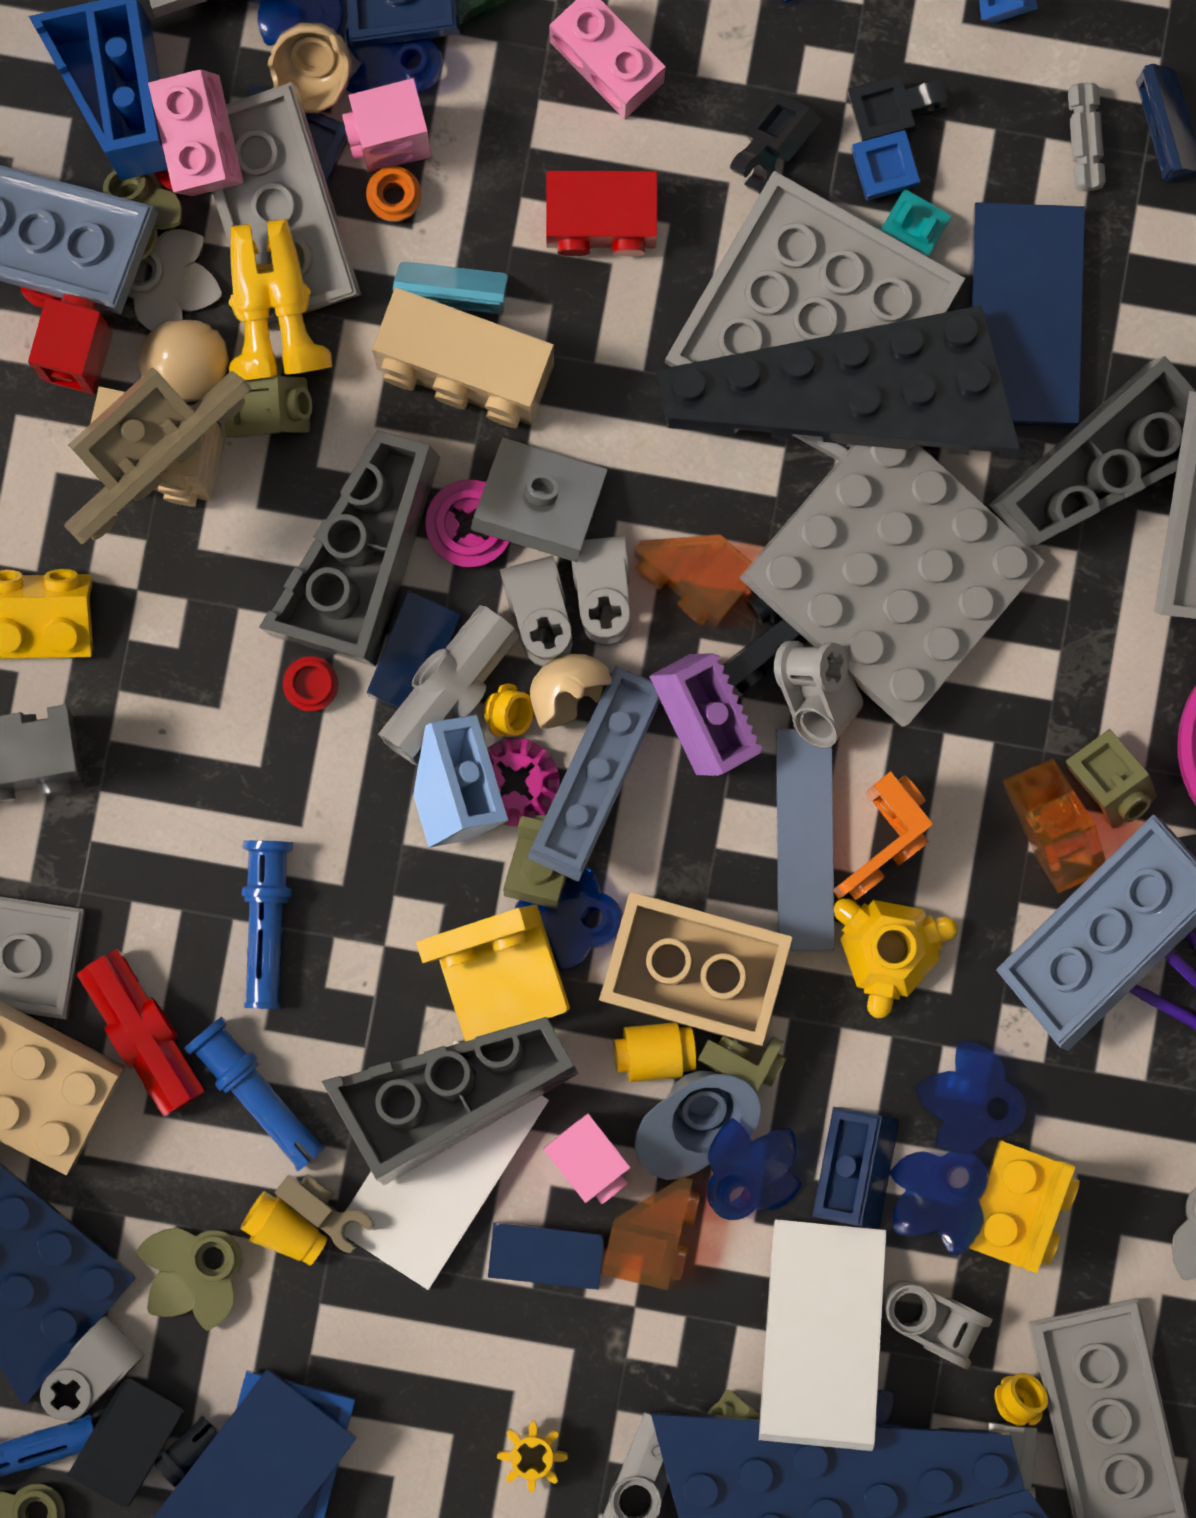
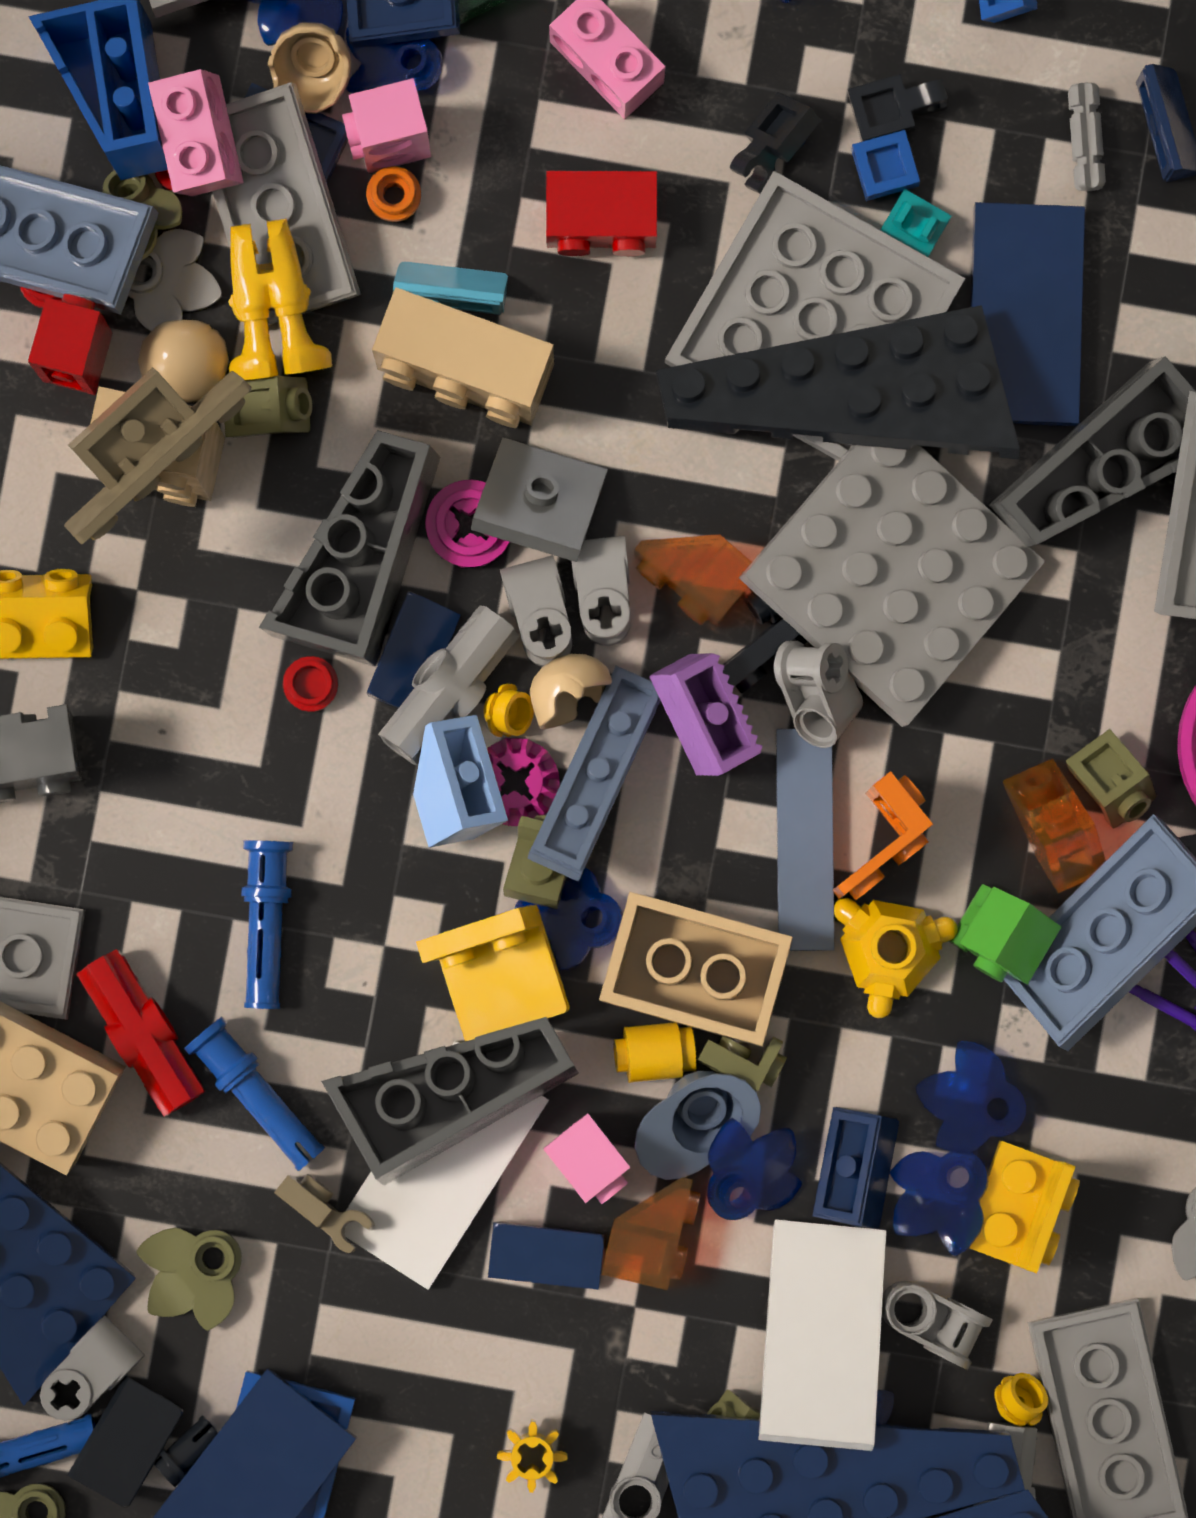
(283, 1229): yellow cone -> none
(1005, 934): none -> bright green brick

